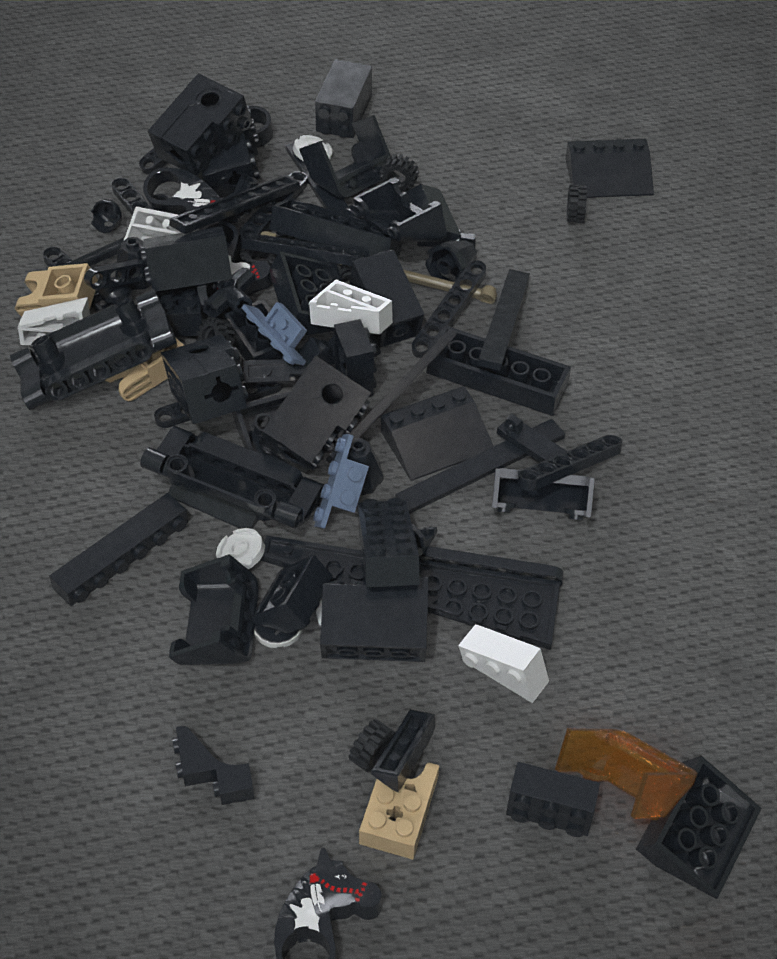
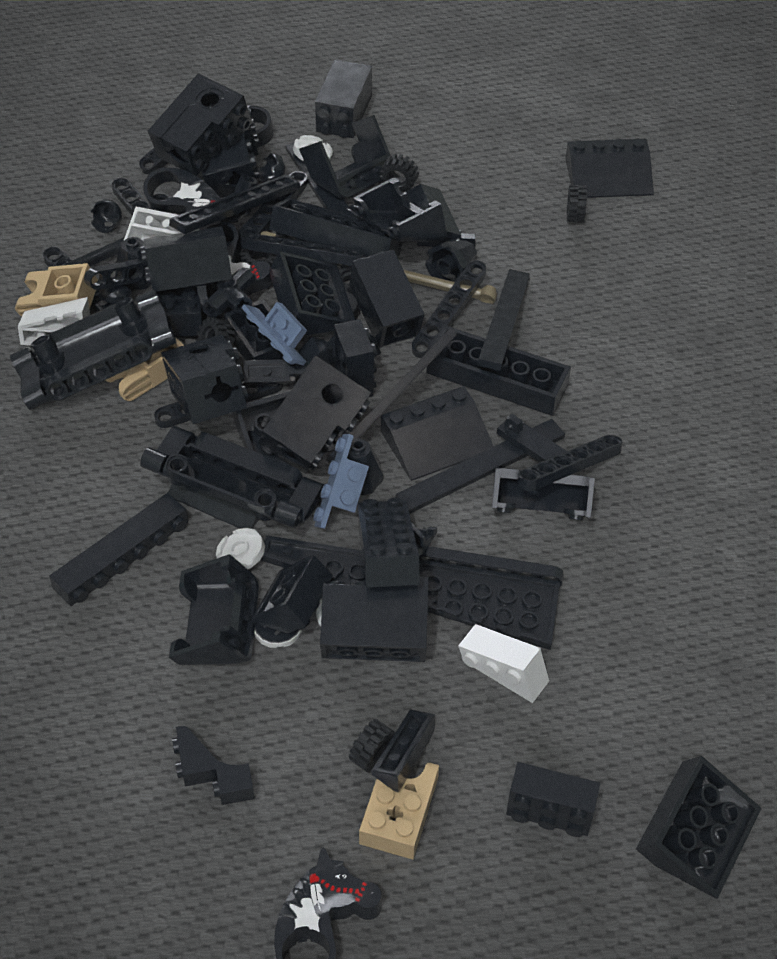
(274, 166): none -> black hair
(347, 303): white wedge -> none
(629, 764): clear orange windscreen -> none

